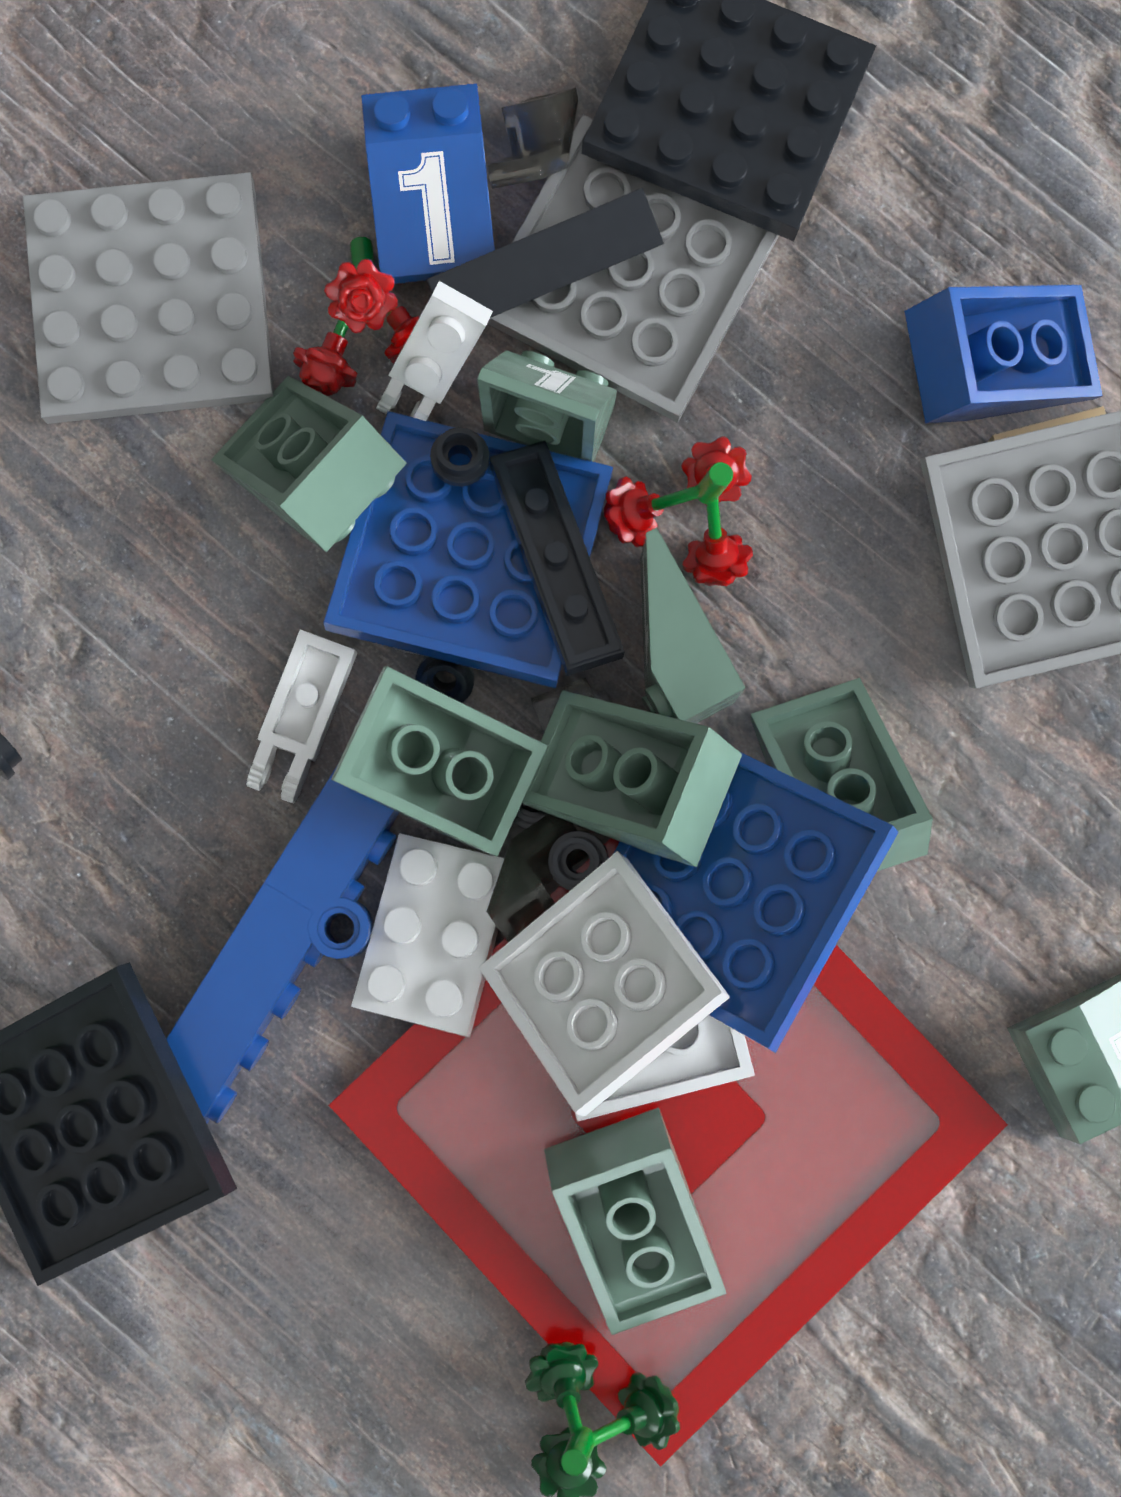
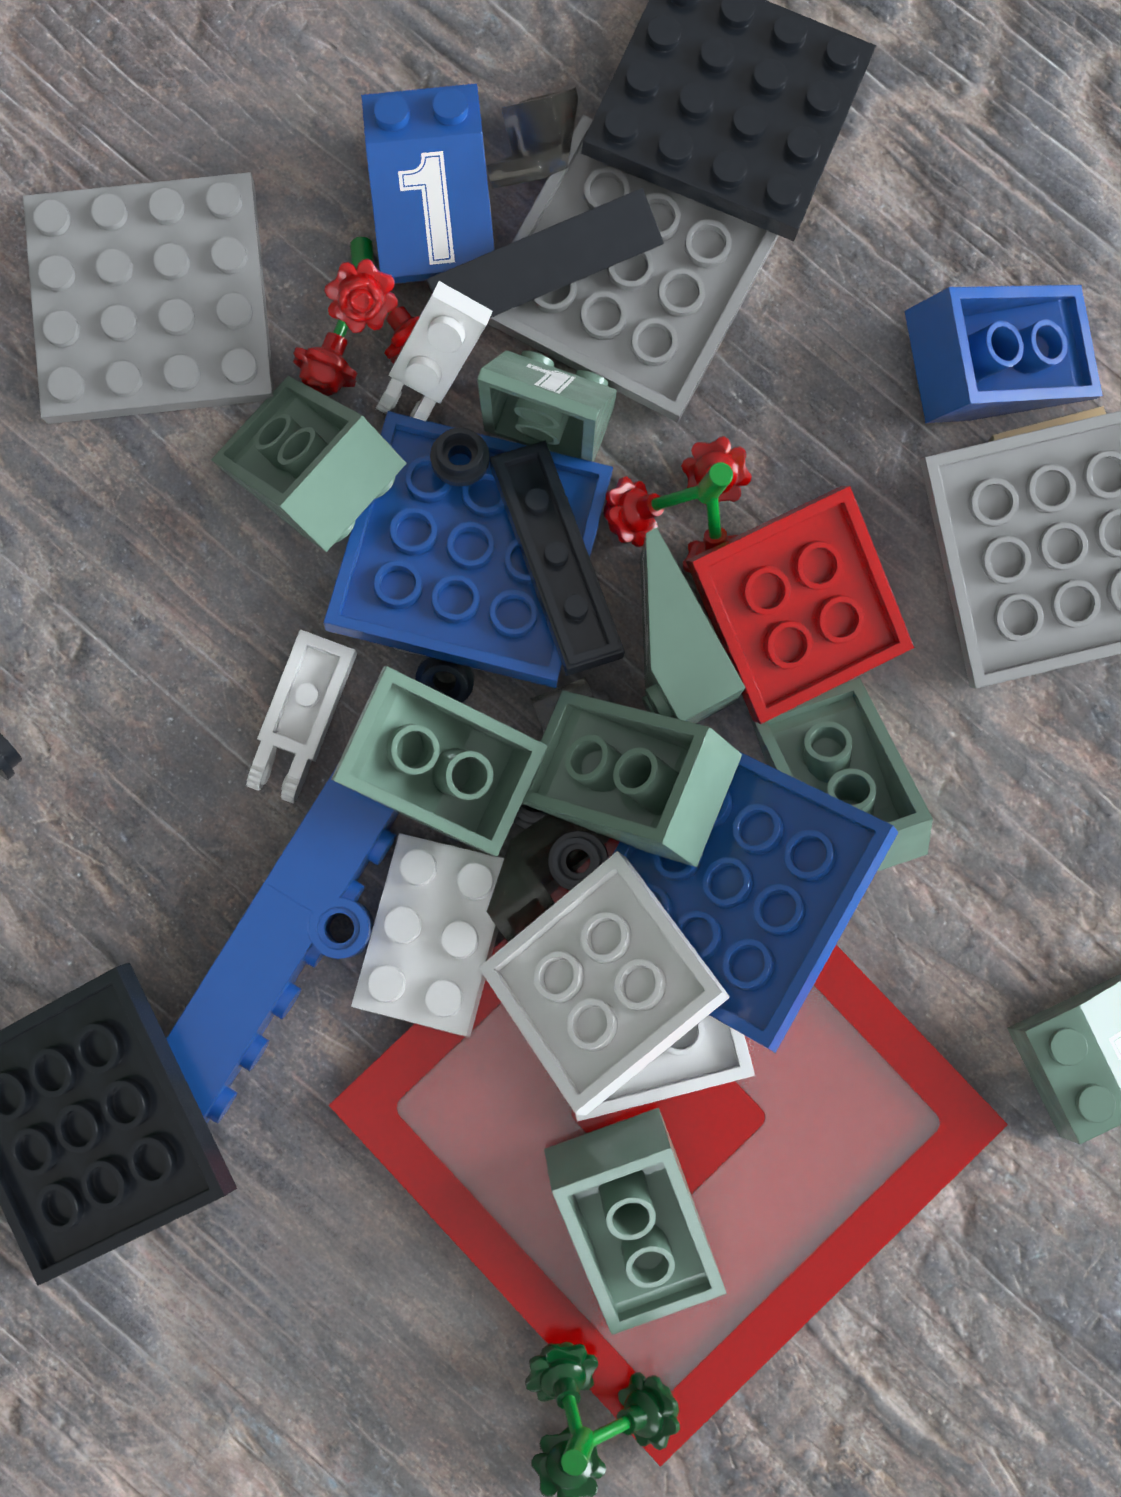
(801, 603): none -> red plate

